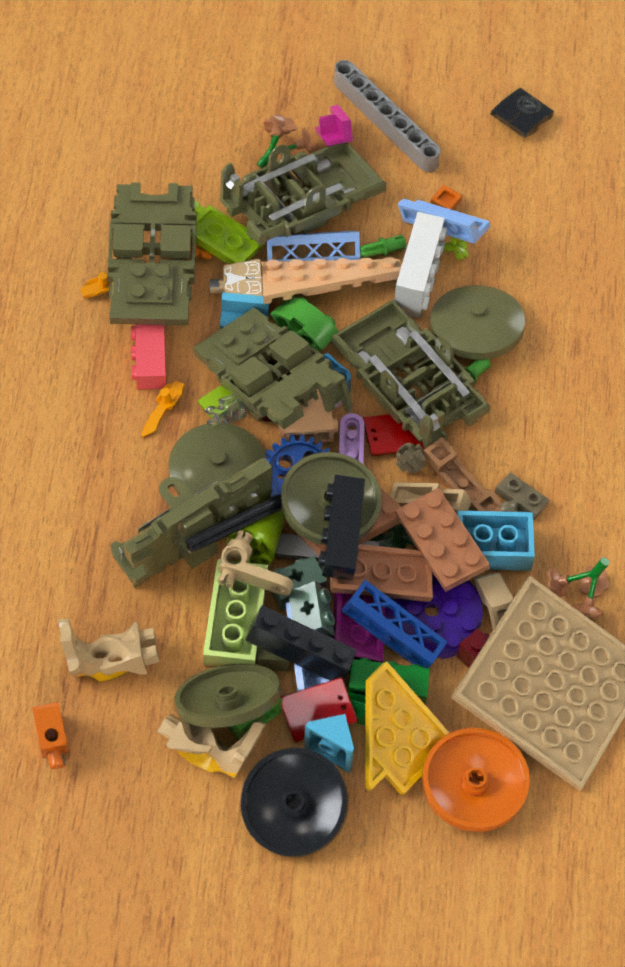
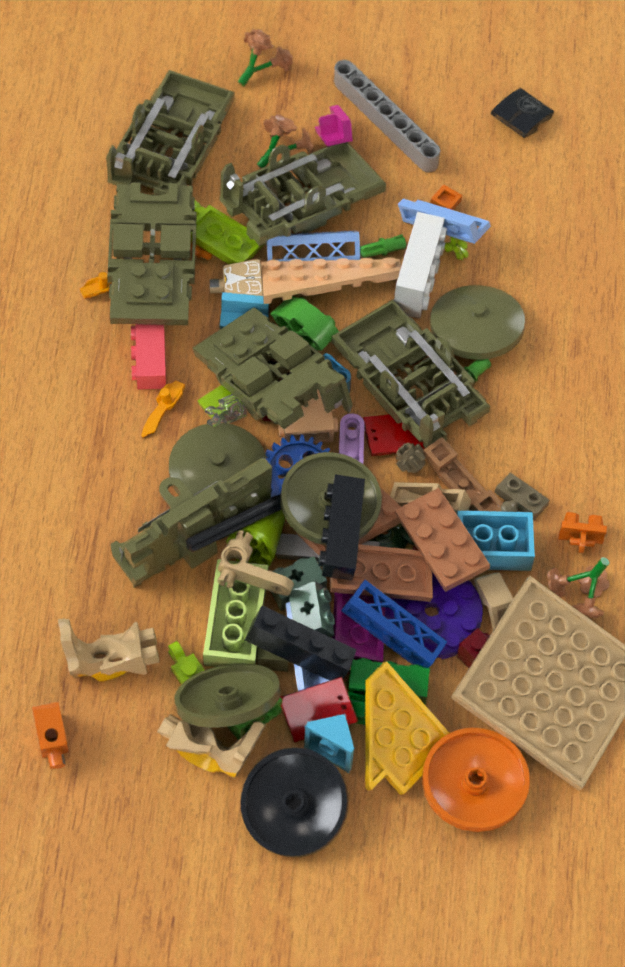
(177, 105): none -> olive piece
(184, 666): none -> lime plate
(259, 41): none -> nougat plant
(582, 533): none -> orange hips

